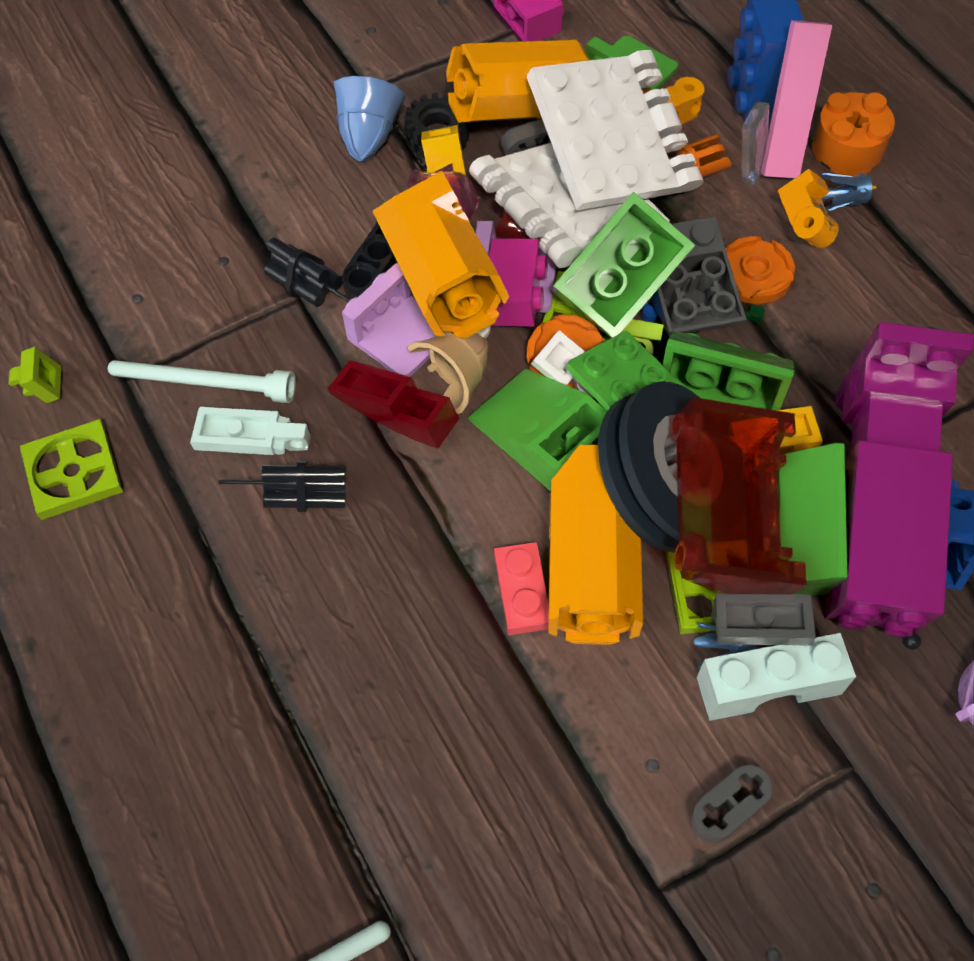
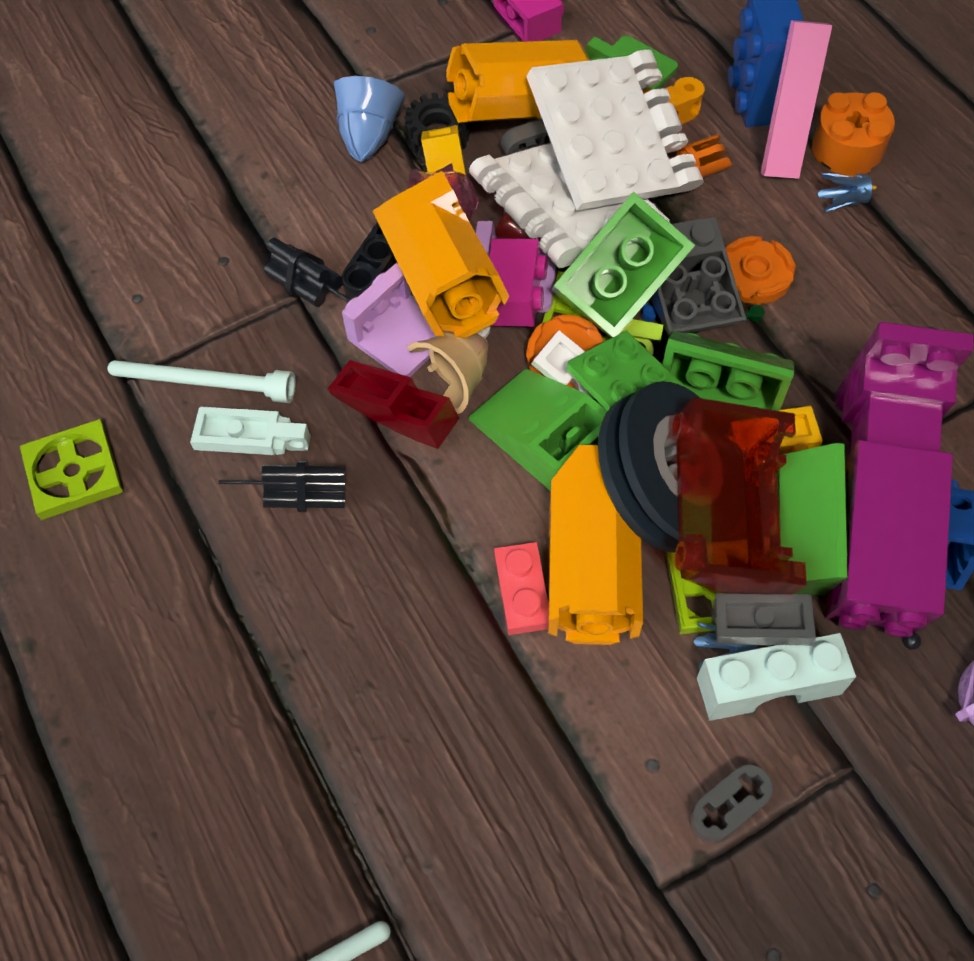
(37, 375): lime tile -> none
(754, 142): clear tile -> none
(806, 210): light orange leg -> none

